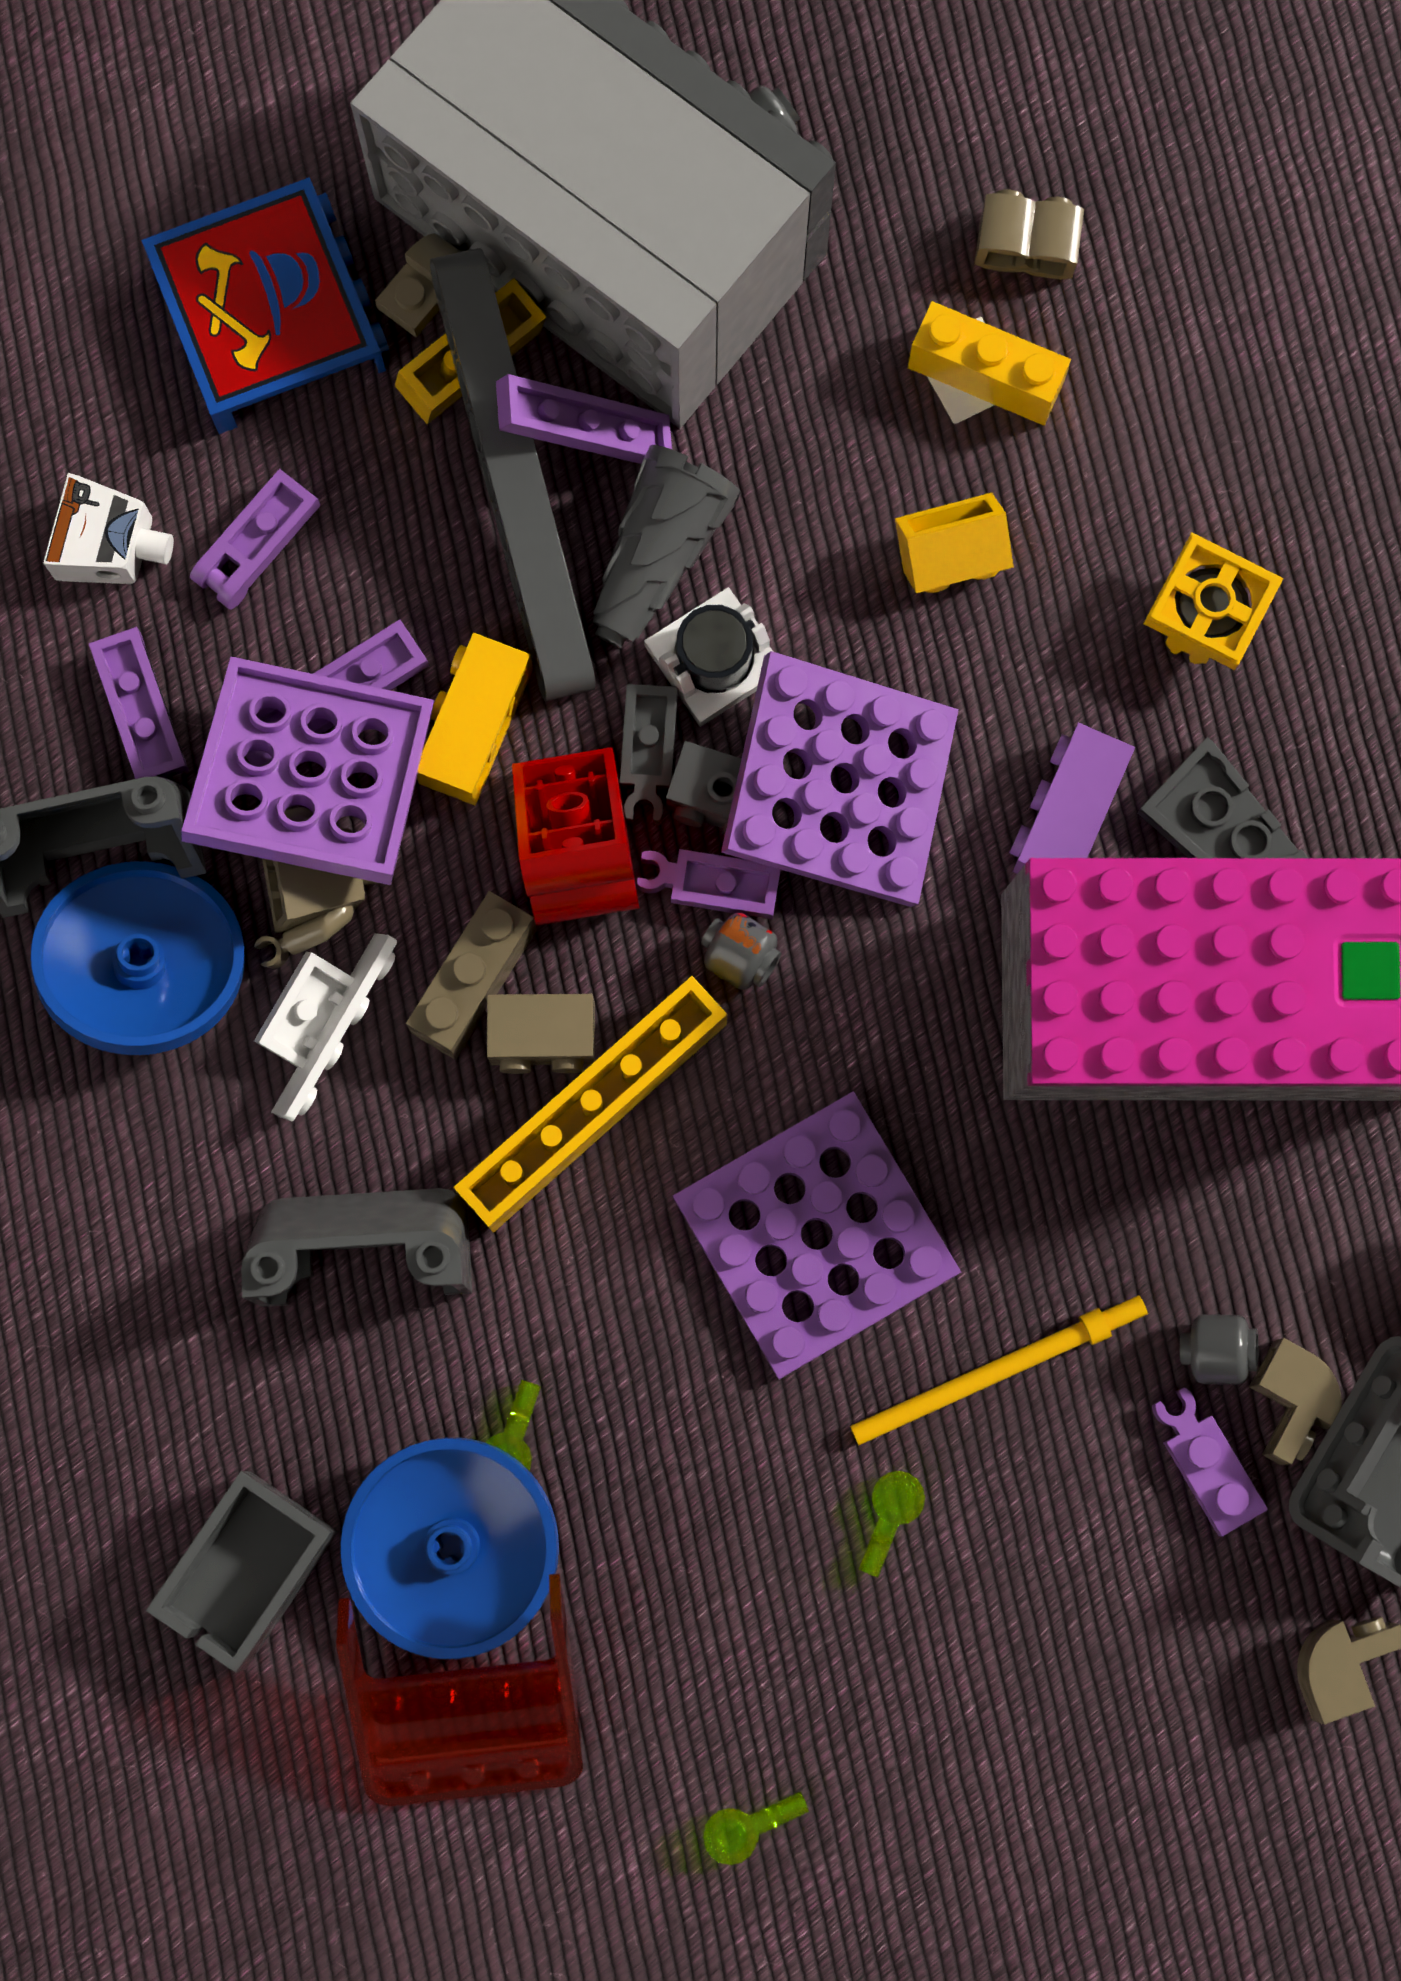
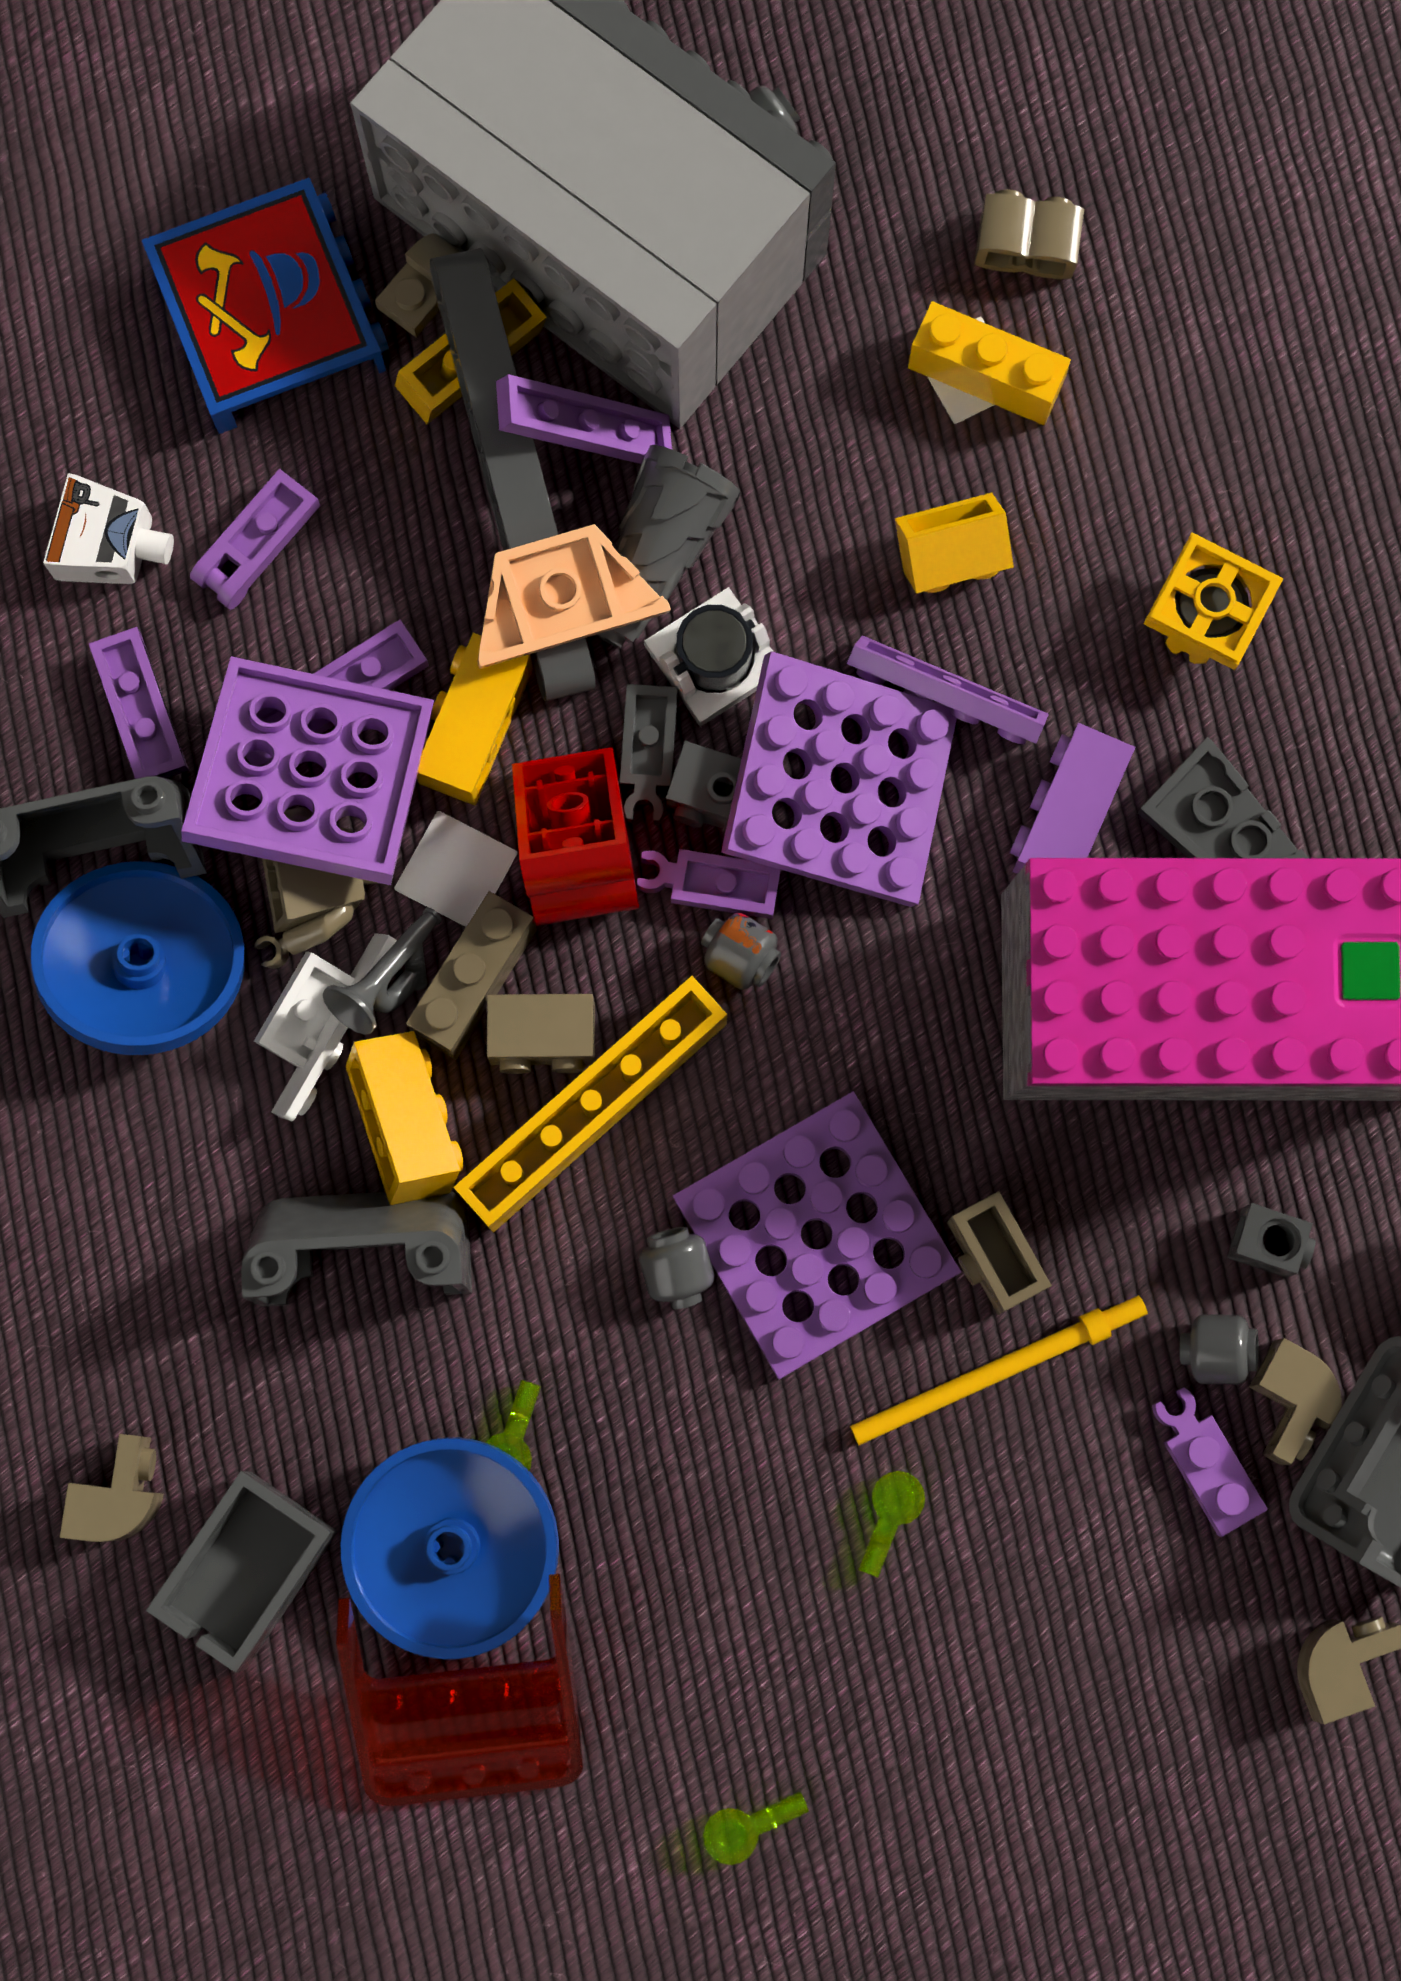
(115, 1511): none -> dark tan brick
(356, 1002): none -> dark grey piece
(403, 1117): none -> yellow brick
(454, 868): none -> white sticker
(561, 594): none -> light nougat wing
(676, 1267): none -> dark grey head
(967, 699): none -> medium lavender plate
(997, 1253): none -> dark tan brick
(1248, 1241): none -> dark grey brick

